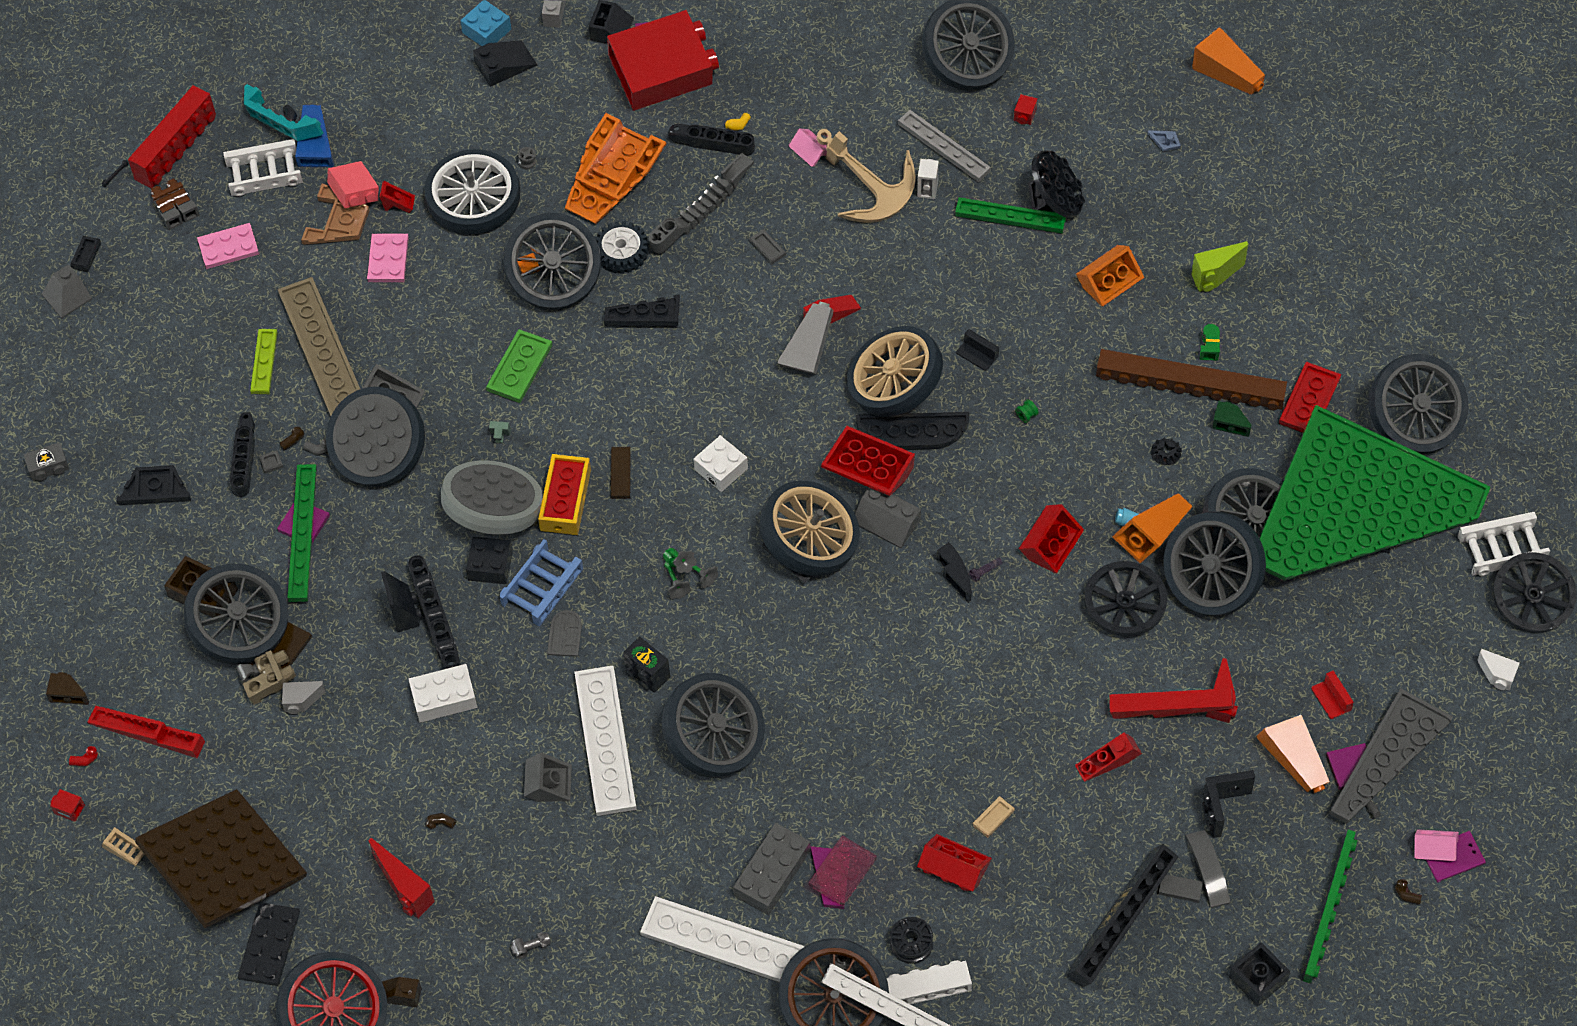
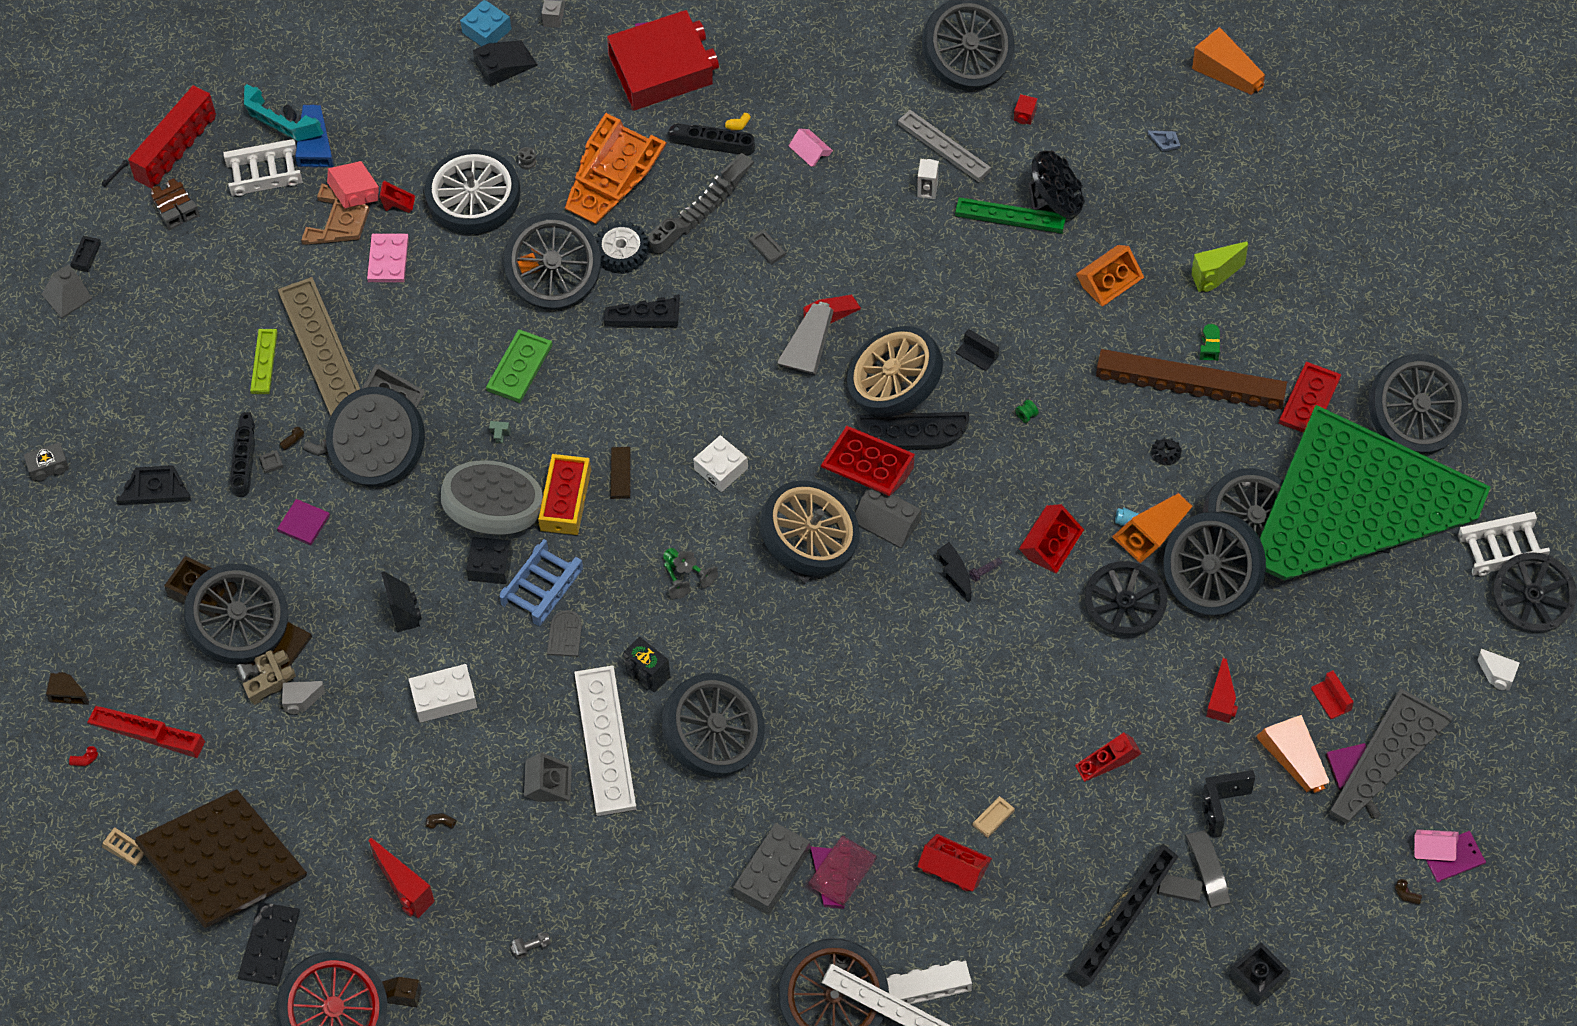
(67, 805): red brick -> none
(228, 245): bright pink plate -> none
(302, 533): green plate -> none
(433, 612): black beam -> none
(608, 20): black slope -> none
(718, 939): white plate -> none
(889, 198): tan piece -> none
(911, 951): black wheel -> none
(1169, 703): red slope -> none
(1231, 419): dark green slope -> none
(1328, 914): green plate -> none

